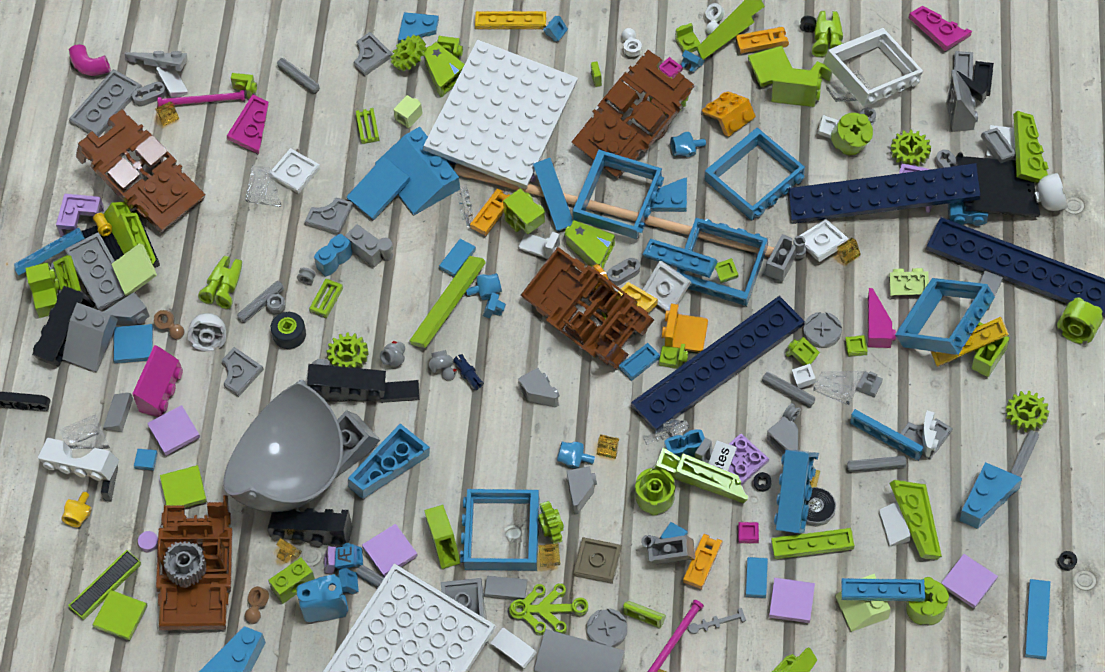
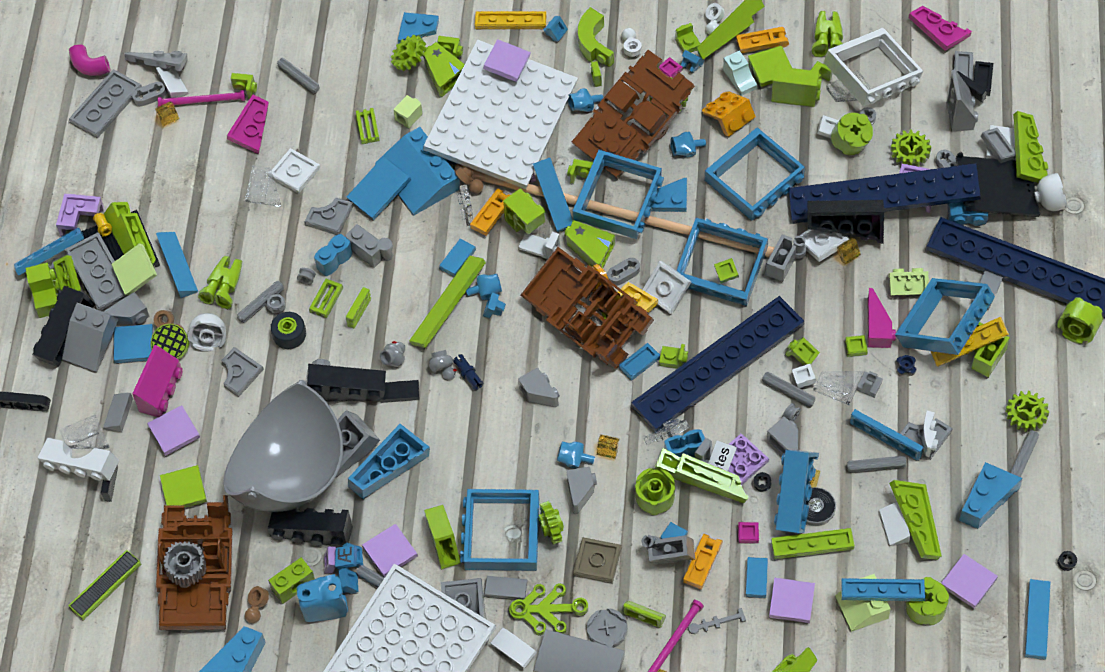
(76, 511): yellow piece -> none
(120, 615): lime tile -> none
(145, 459): dark azure tile -> none
(148, 541): lavender tile -> none
(159, 198): dark orange piece -> none
(171, 339): none -> tile
(177, 263): none -> dark azure slope
(287, 551): clear yellow tile -> none
(347, 351): lime gear -> none
(358, 308): none -> lime tile
(371, 54): light grey tile -> none
(465, 175): none -> medium nougat plate
(507, 60): none -> lavender tile
(549, 555): clear yellow tile -> none
(579, 168): none -> lime bracket
(583, 100): none -> dark azure piece
(588, 27): none -> lime arch
(680, 258): dark azure tile -> none
(684, 330): light orange bracket -> none
(738, 72): none -> light aqua arch
(808, 24): black bush -> none
(822, 329): light grey tile -> none
(848, 217): none -> black wedge
(906, 359): none -> dark blue plate

